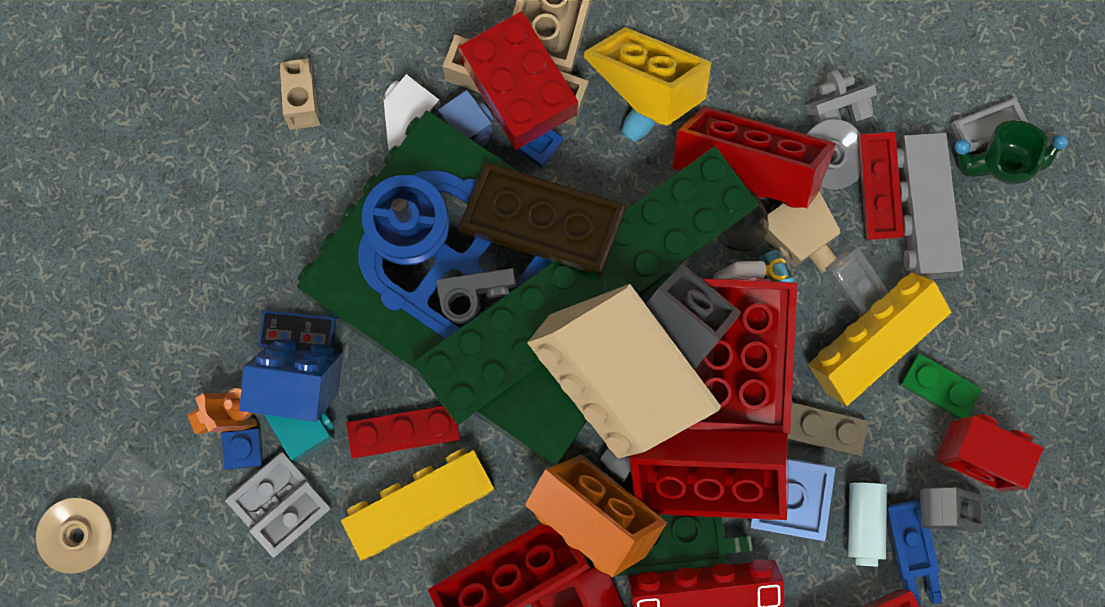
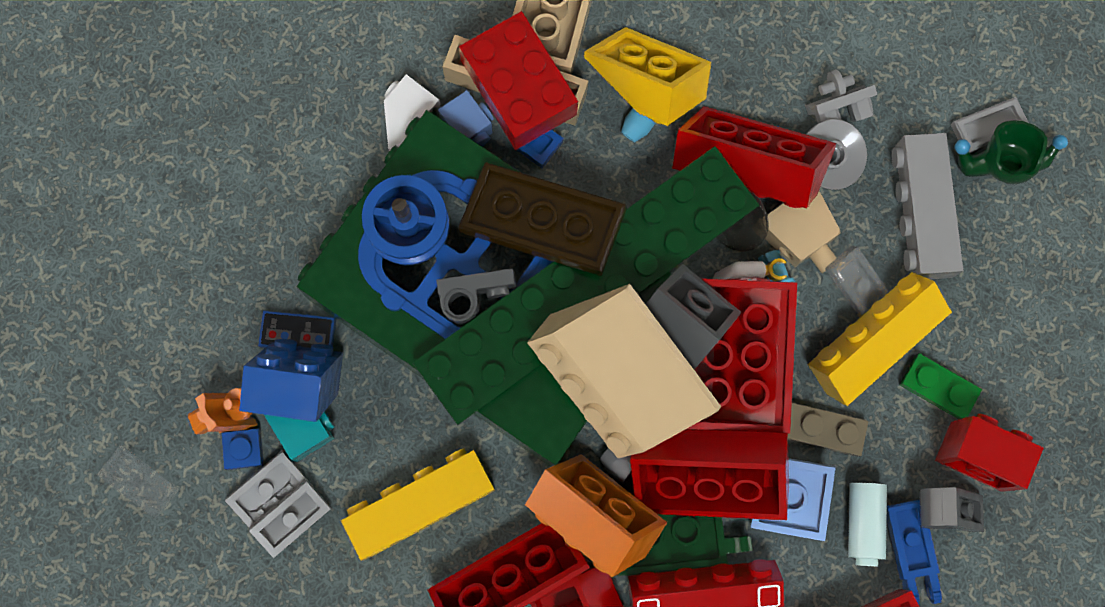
(56, 532): tan dish -> none
(299, 94): tan leg -> none
(401, 432): red plate -> none
(880, 186): red plate -> none

